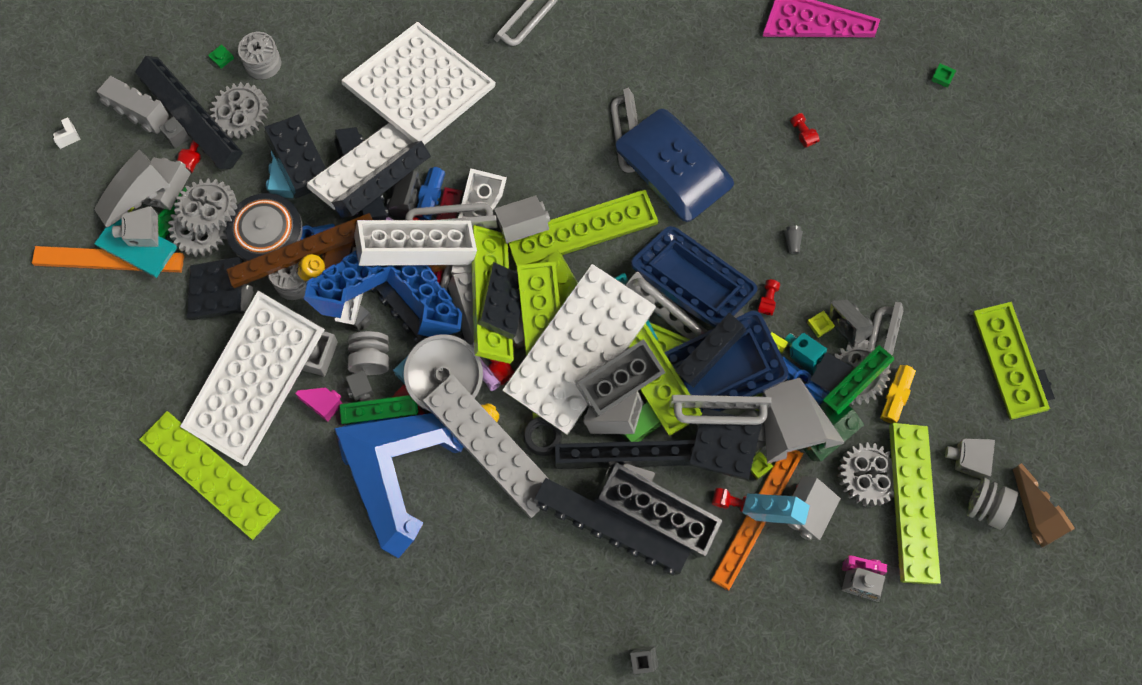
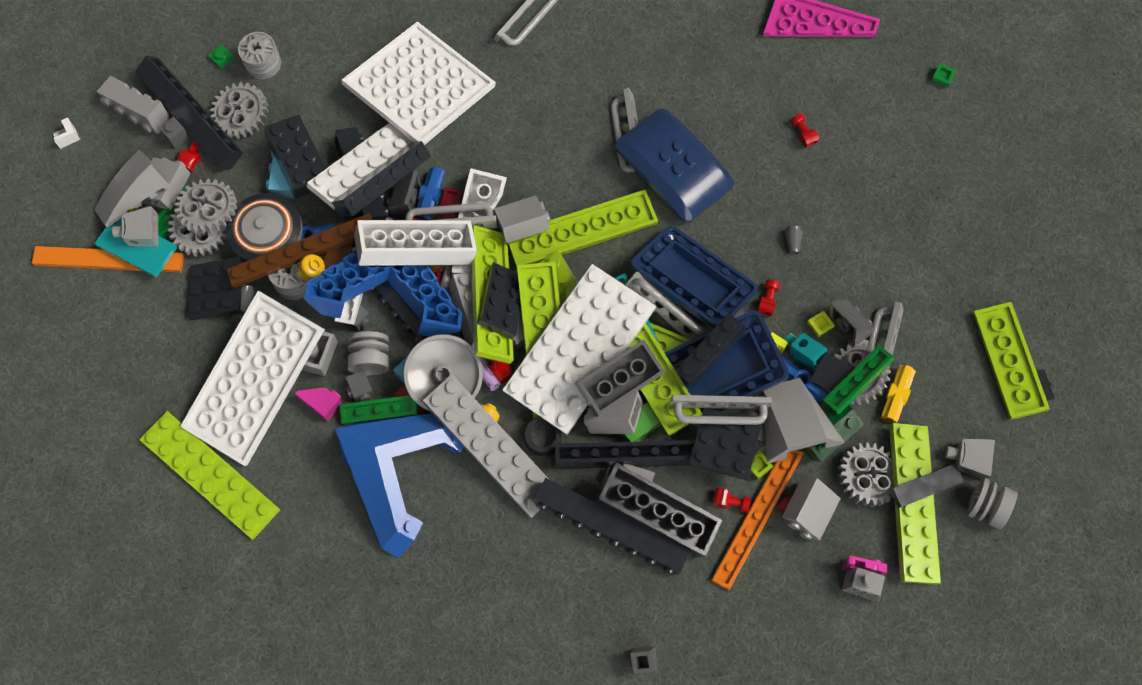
(776, 508): medium azure brick -> none
(926, 485): none -> black tile
(1044, 519): medium nougat wedge -> none

